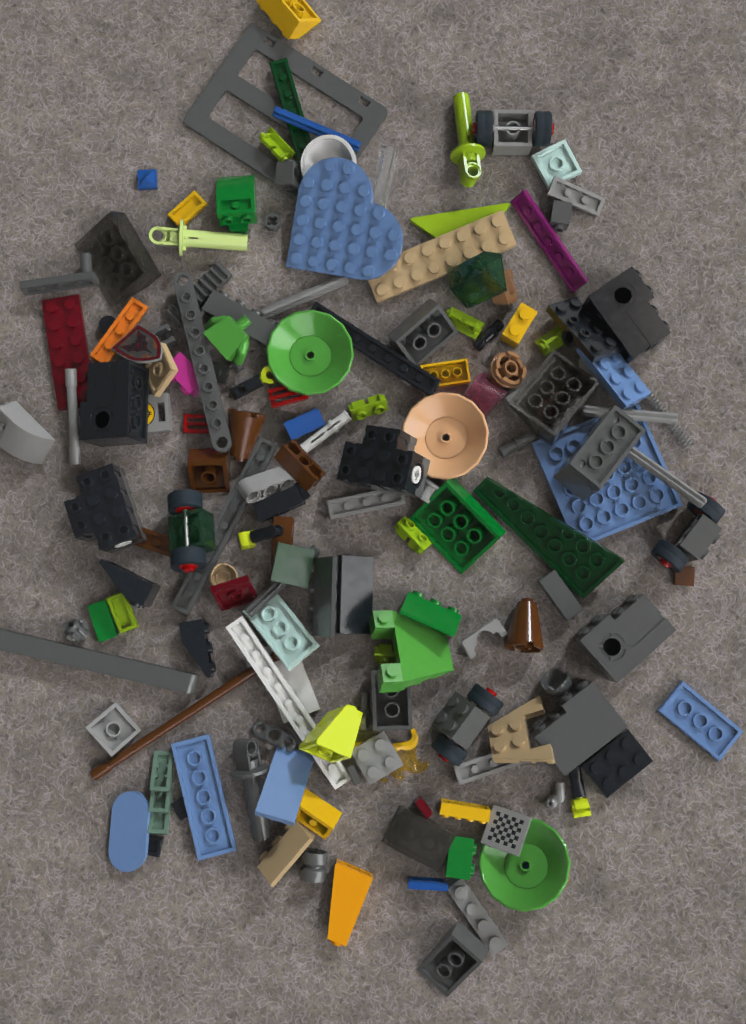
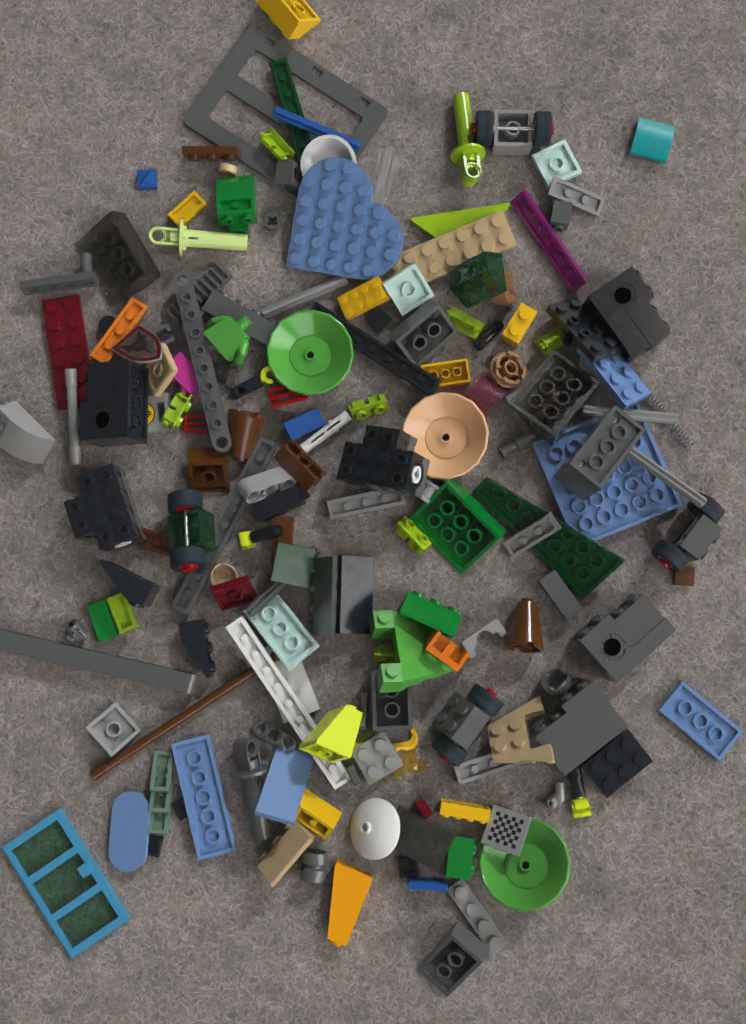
(66, 883): none -> door
(173, 417): none -> lime hinge
(211, 153): none -> reddish brown plate
(227, 169): none -> tan tile
(363, 298): none -> yellow piece
(375, 828): none -> white dish
(378, 319): none -> black tile
(408, 289): none -> light aqua plate
(408, 867): none -> black tile
(446, 650): none -> orange window
(531, 534): none -> light grey tile
(652, 140): none -> teal slope

